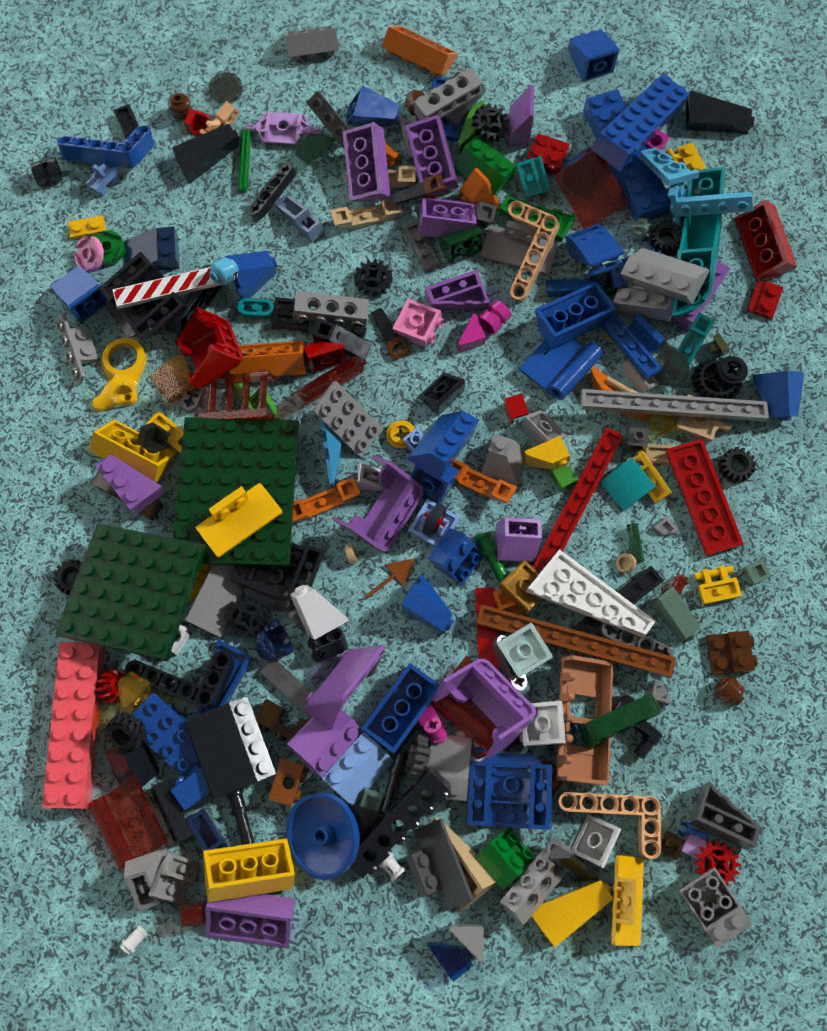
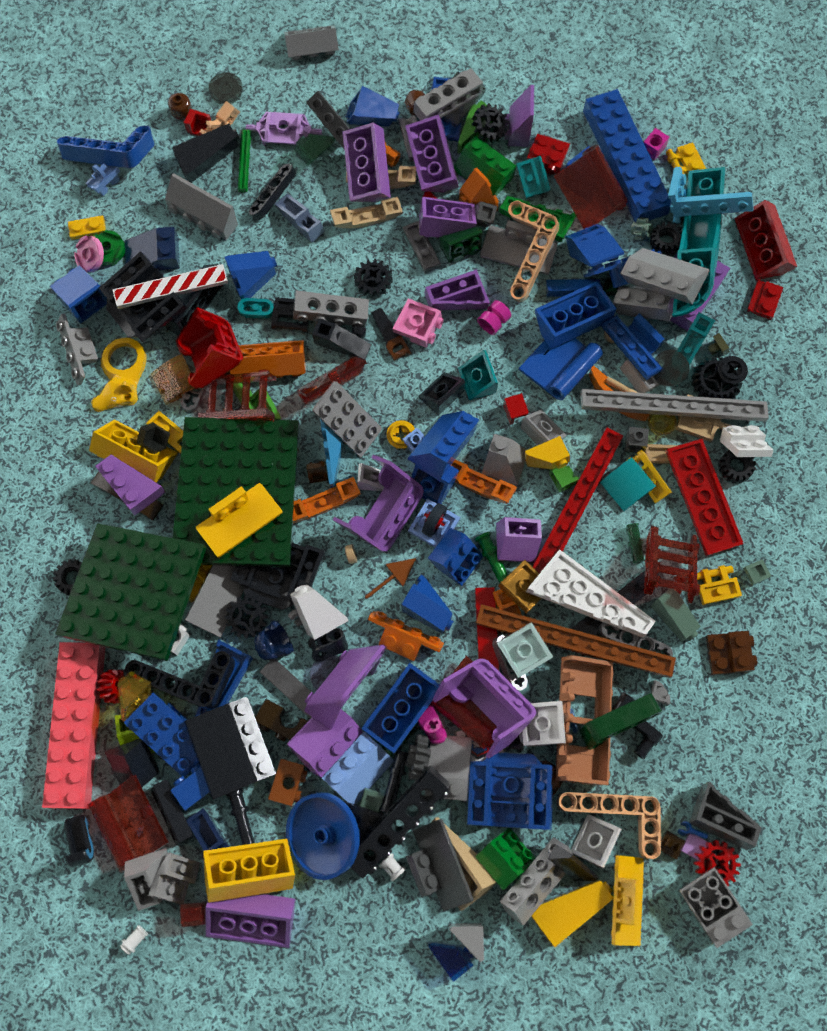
(46, 171): black wheel -> none
(79, 841): none -> black animal
(119, 738): black tyre -> none
(126, 119): black plate -> none
(200, 207): none -> light grey slope
(224, 271): medium azure head -> none
(317, 472): none -> dark brown tile
(324, 355): red slope -> none
(402, 638): none -> orange bracket
(418, 50): orange slope -> none
(420, 190): piece -> none
(472, 336): dark pink slope -> none
(478, 376): none -> teal slope
(593, 54): blue slope -> none
(626, 563): tan tile -> none
(640, 121): blue brick -> none
(653, 567): none -> clear red fence
(665, 168): medium azure wing -> none
(665, 527): light grey tile -> none
(716, 115): black slope -> none
(729, 691): reddish brown head -> none
(745, 441): none -> white plate
(781, 392): blue slope -> none

